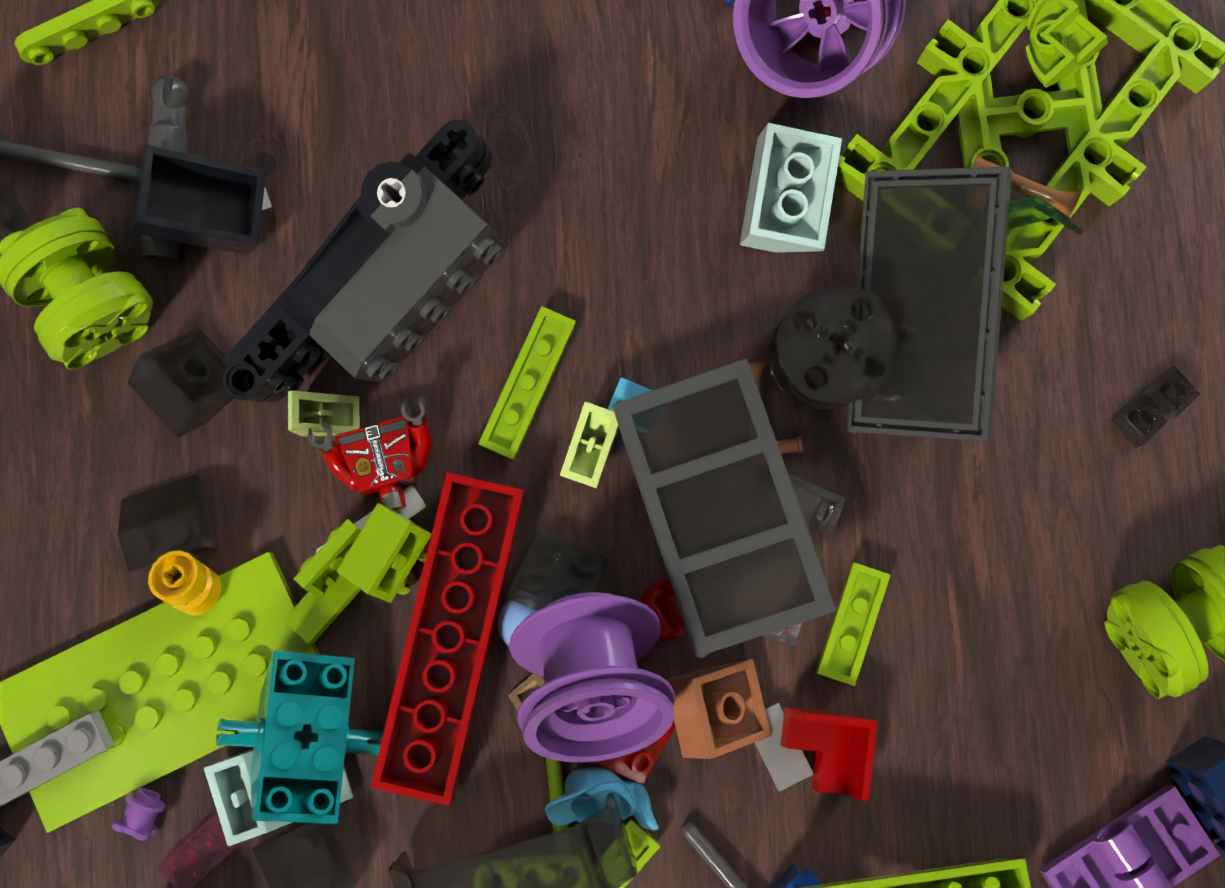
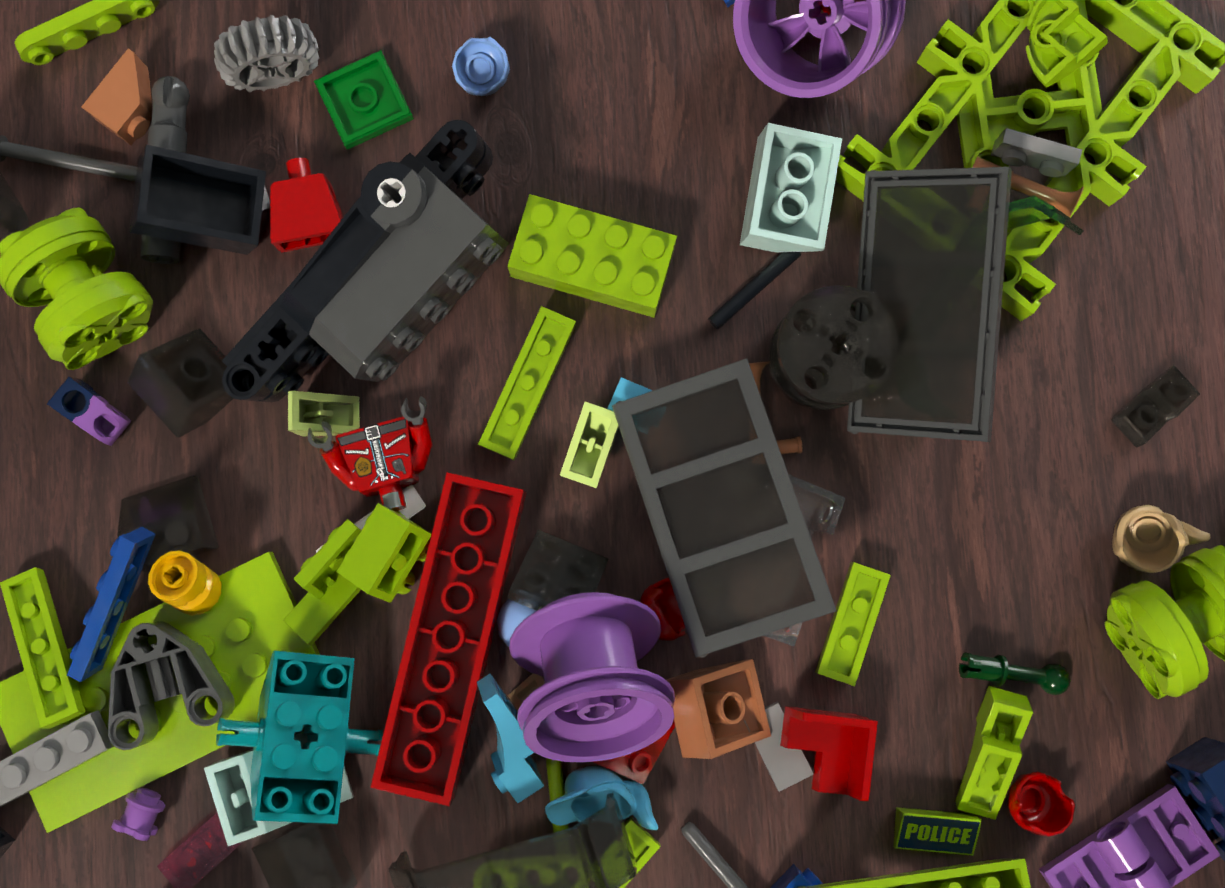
(42, 648): none -> lime plate
(89, 410): none -> leg
(114, 594): none -> blue plate
(123, 99): none -> nougat slope
(146, 676): none -> dark grey connector
(266, 53): none -> light grey gear
(302, 208): none -> red torso
(363, 100): none -> green tile
(481, 66): none -> light blue hair
(512, 761): none -> medium azure slope
(591, 255): none -> lime brick
(752, 288): none -> black bar
(936, 831): none -> slope
(994, 752): none -> lime slope
(1024, 149): none -> light grey plate
(1040, 804): none -> red hair
(1051, 678): none -> dark green pin
(1152, 539): none -> tan hair

